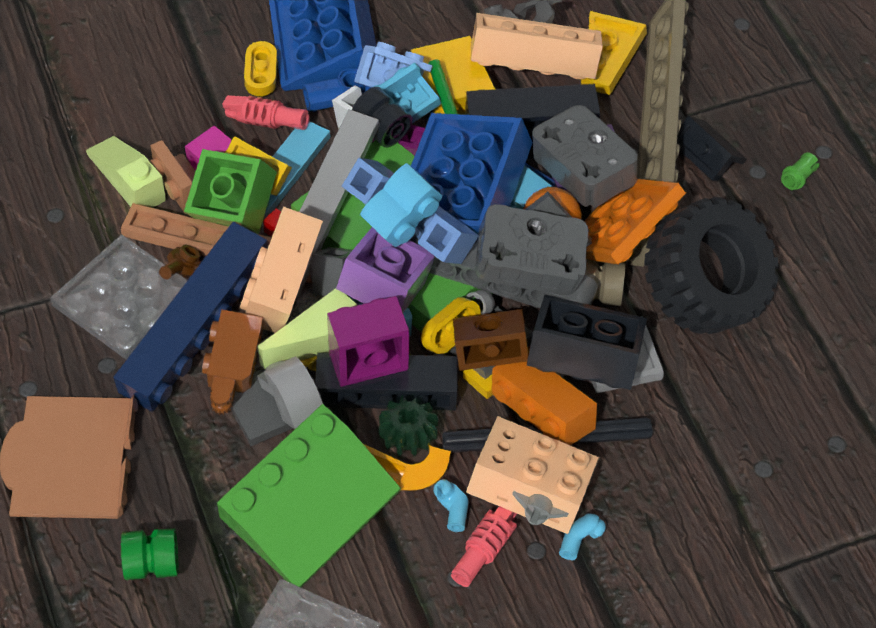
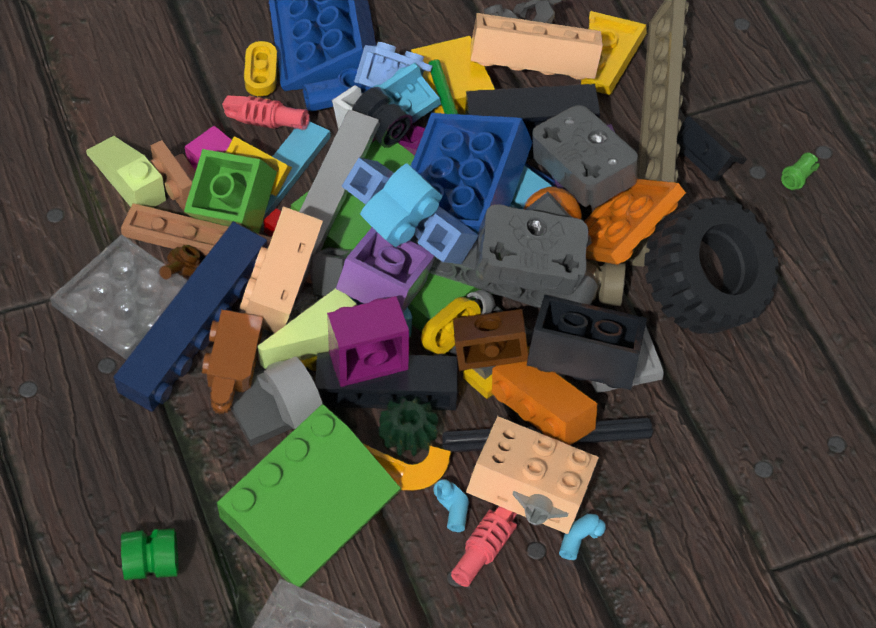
(69, 457): nougat piece -> none

